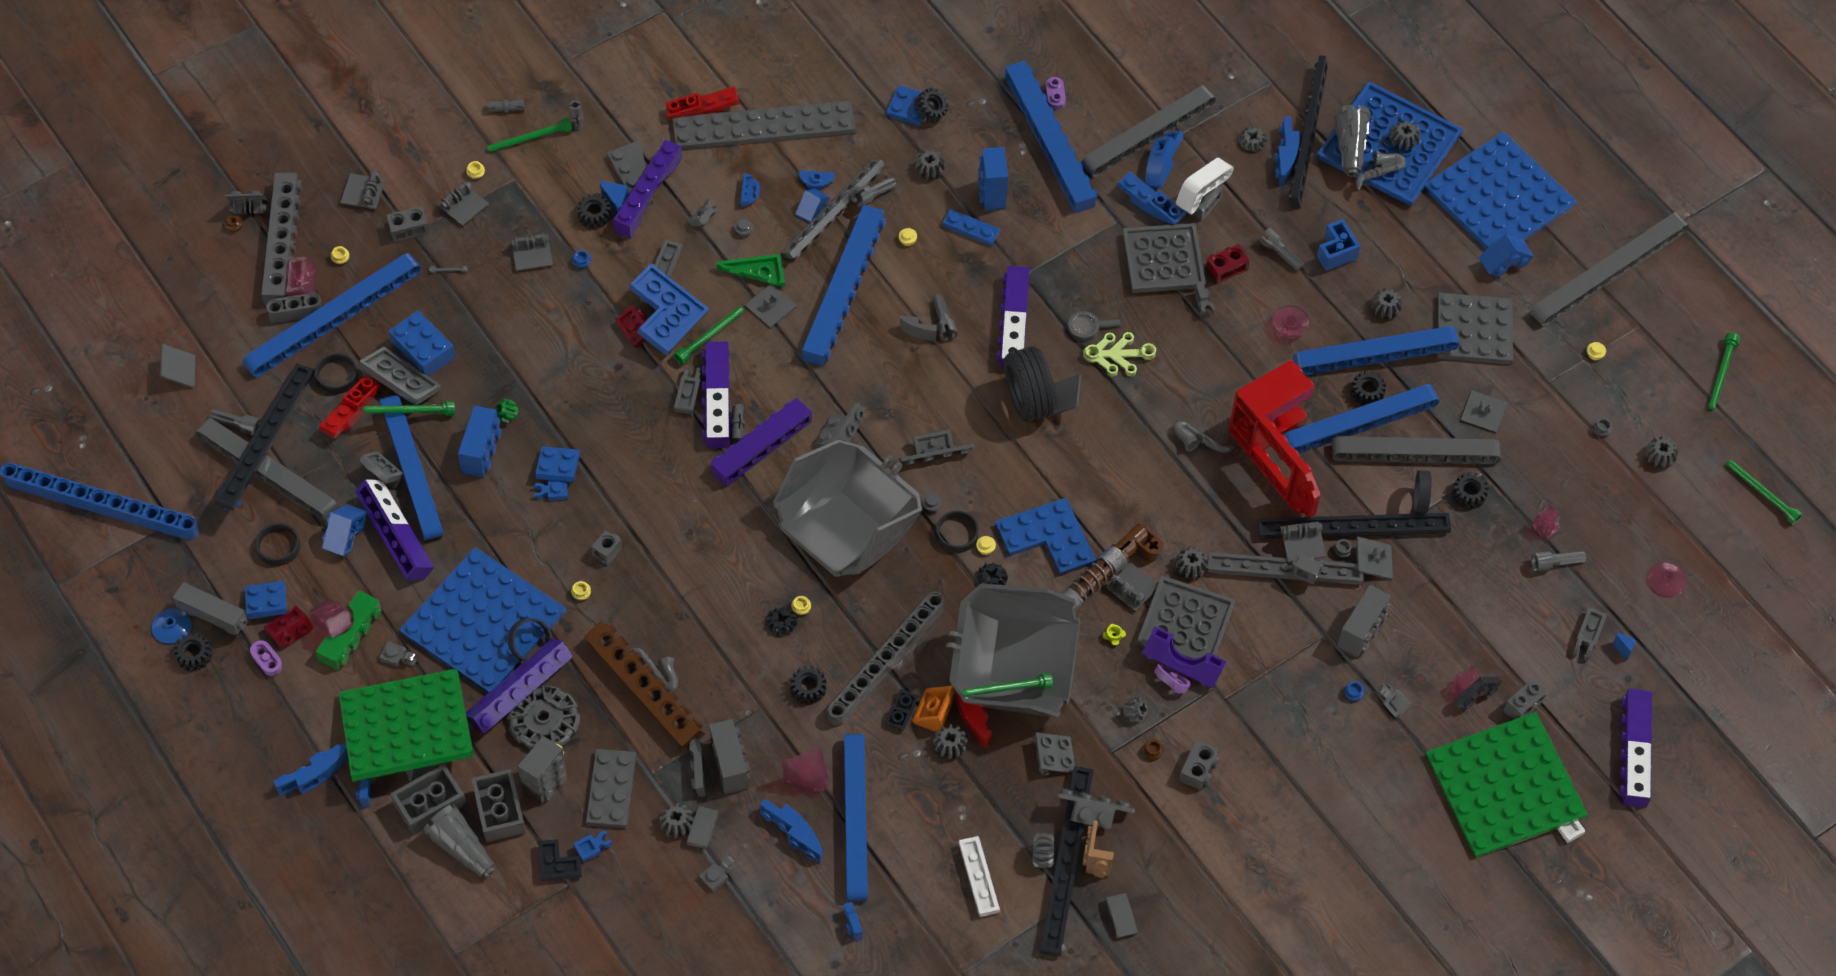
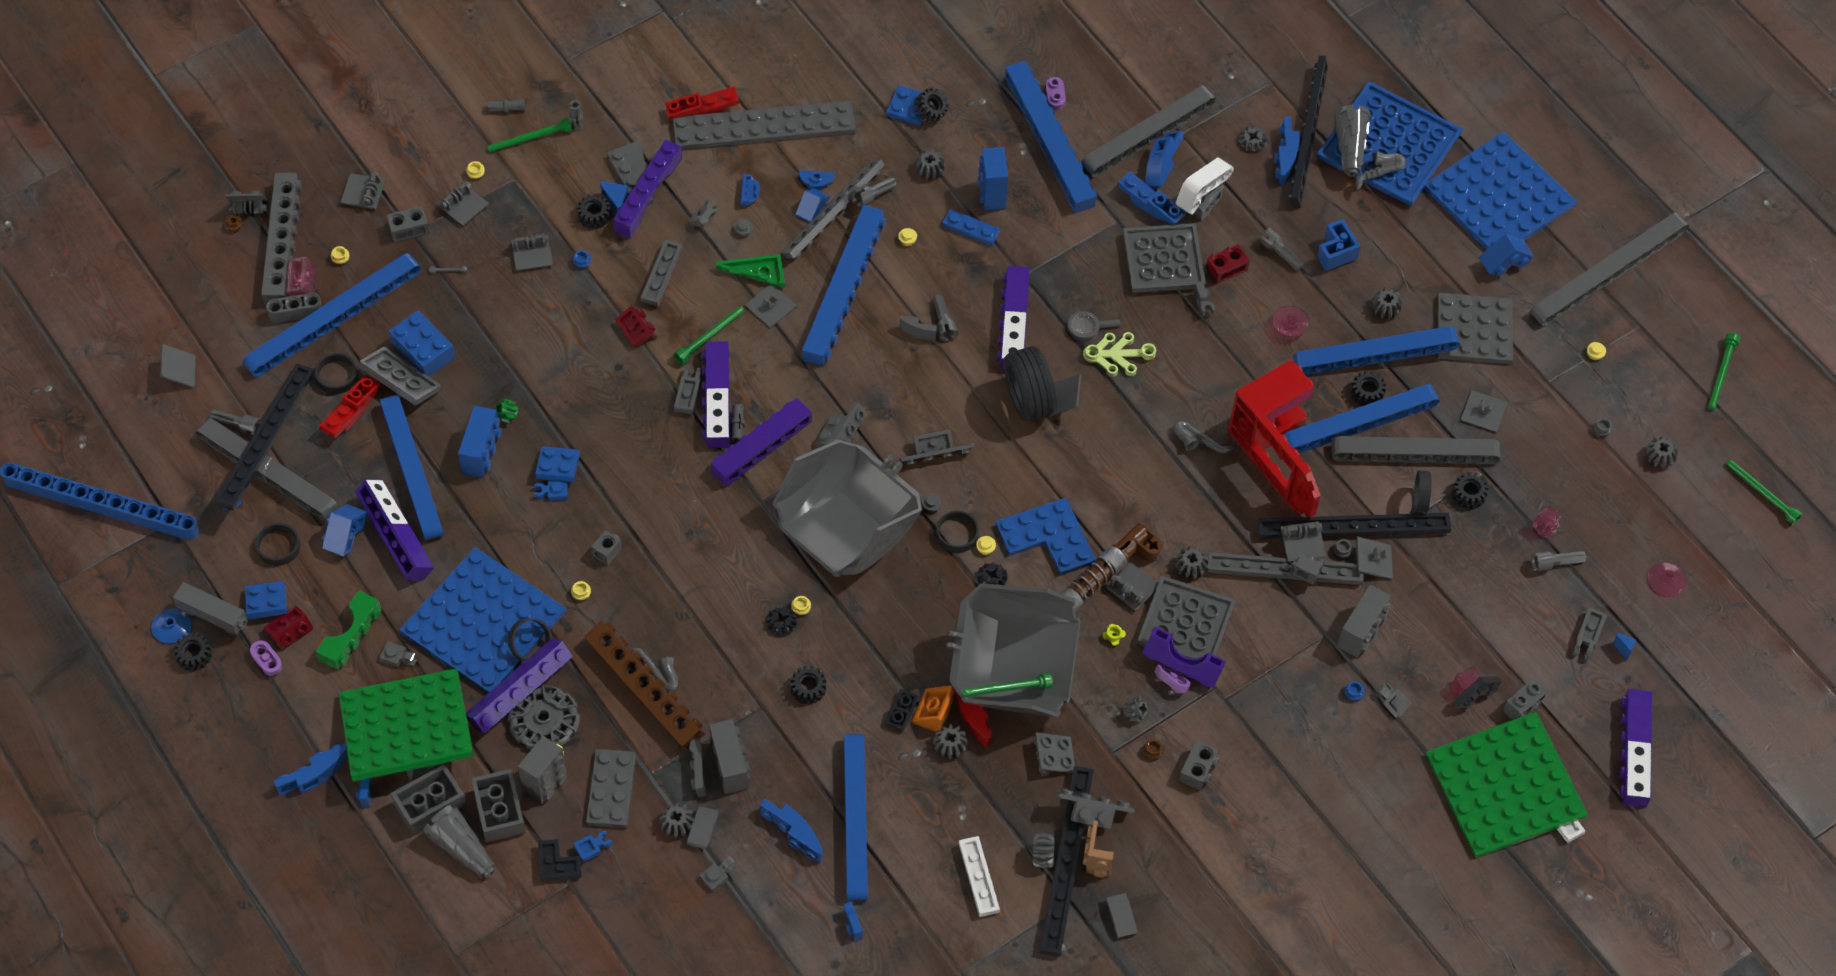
(331, 617): clear pink brick -> none
(382, 468): dark grey bracket -> none
(446, 408): green piece -> none
(675, 309): blue plate -> none
(806, 771): clear pink slope -> none
(883, 666): dark grey beam -> none
(1405, 135): dark grey gear -> none

